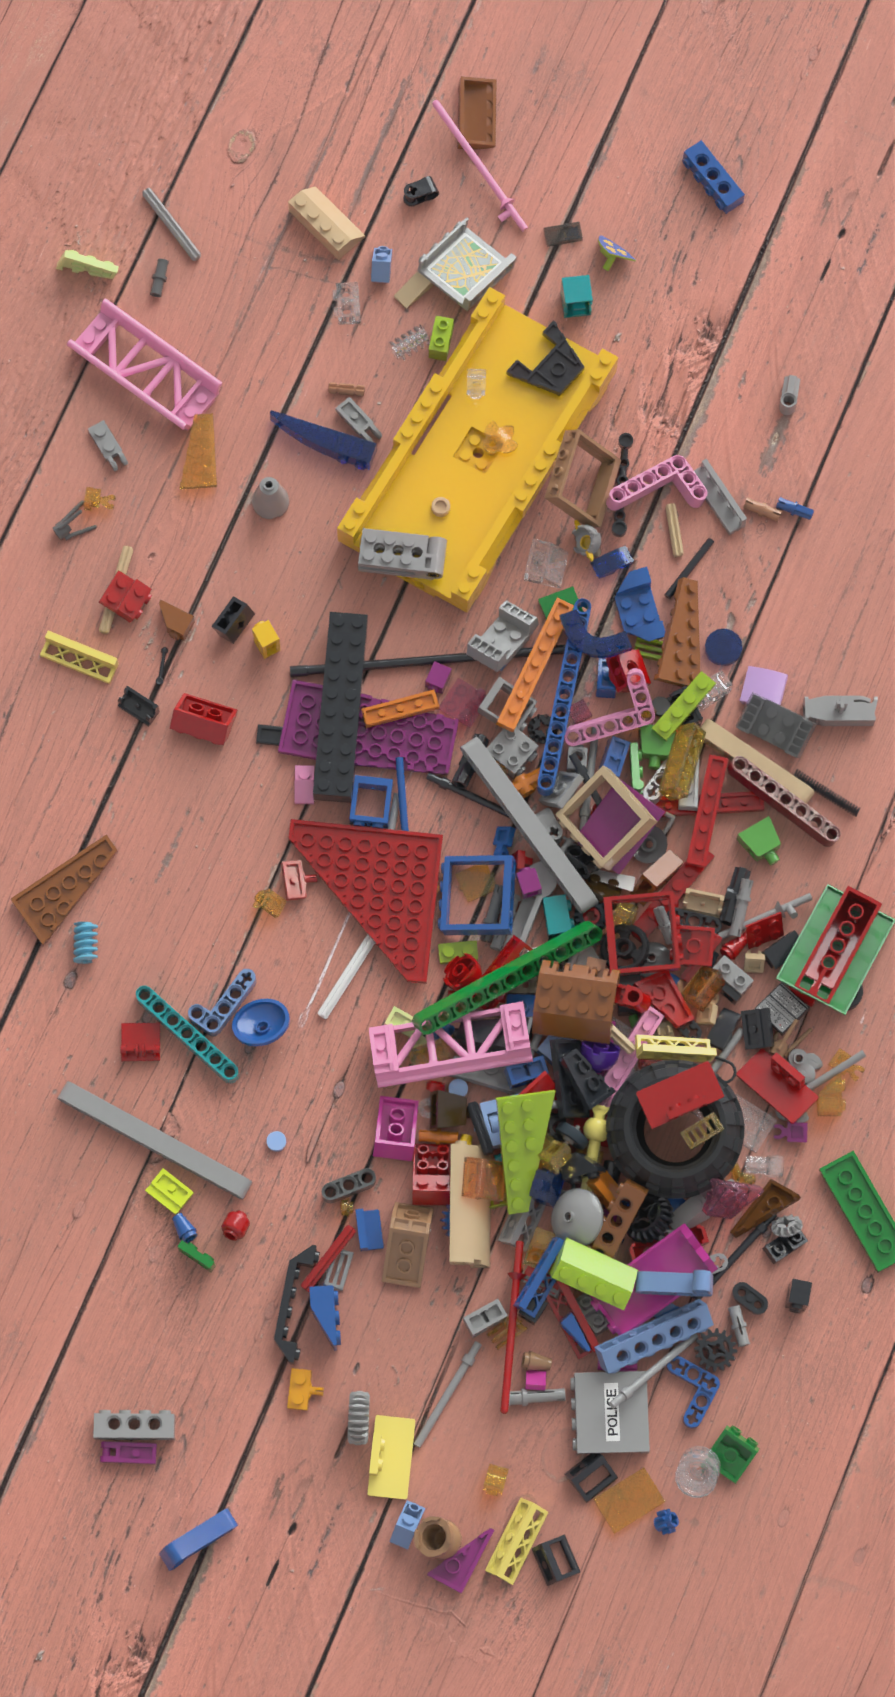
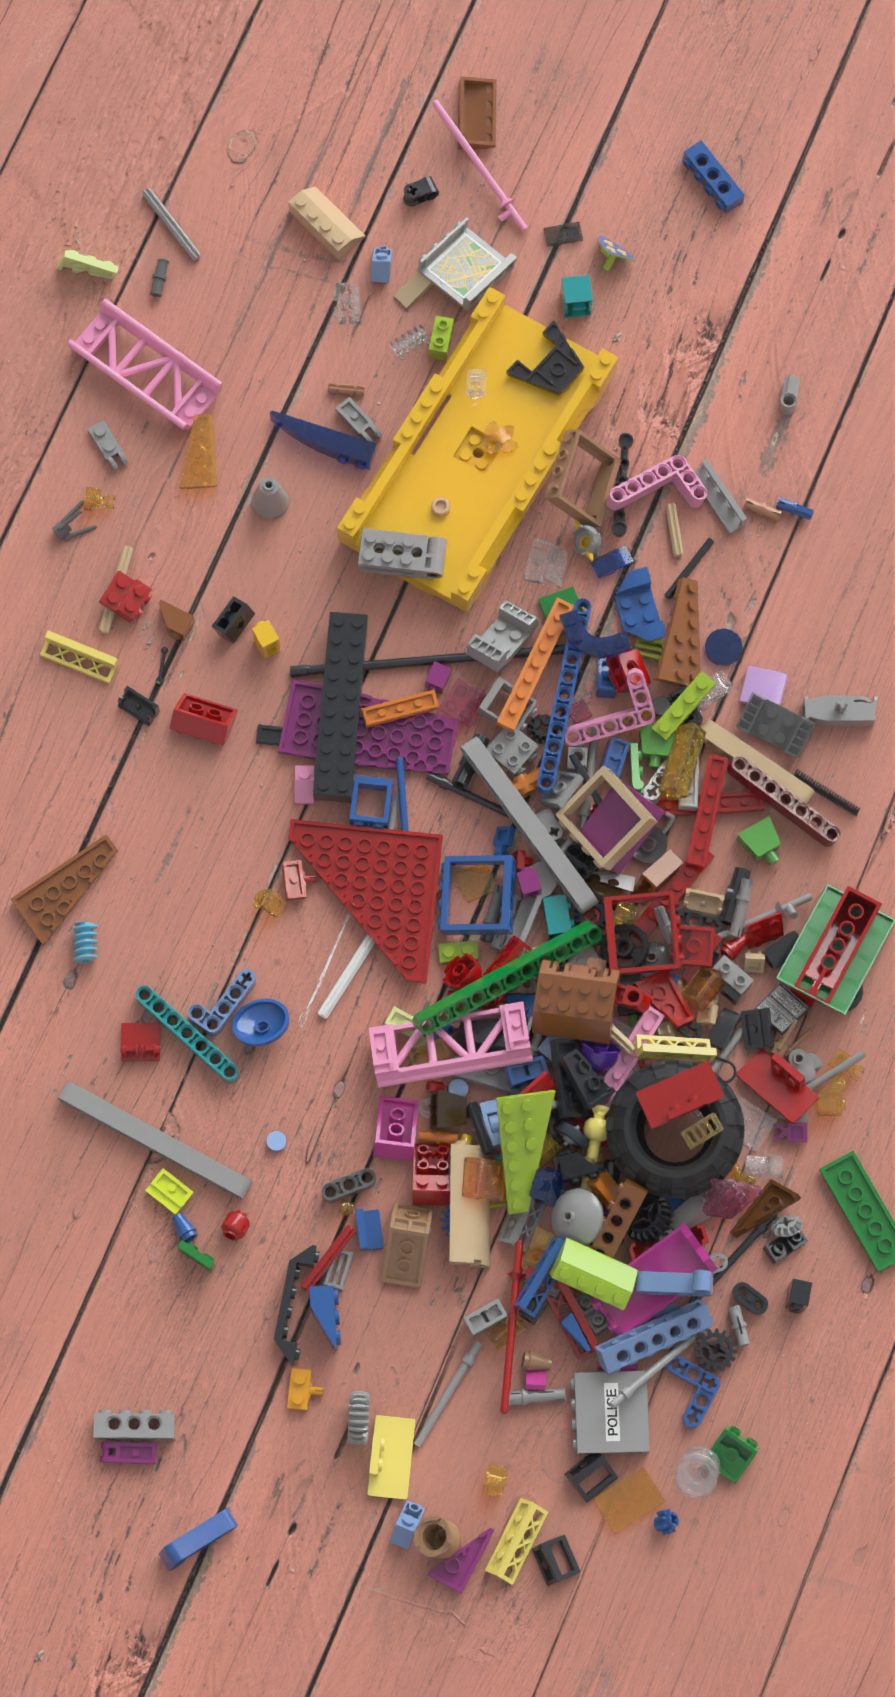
(555, 1156): clear yellow brick -> none

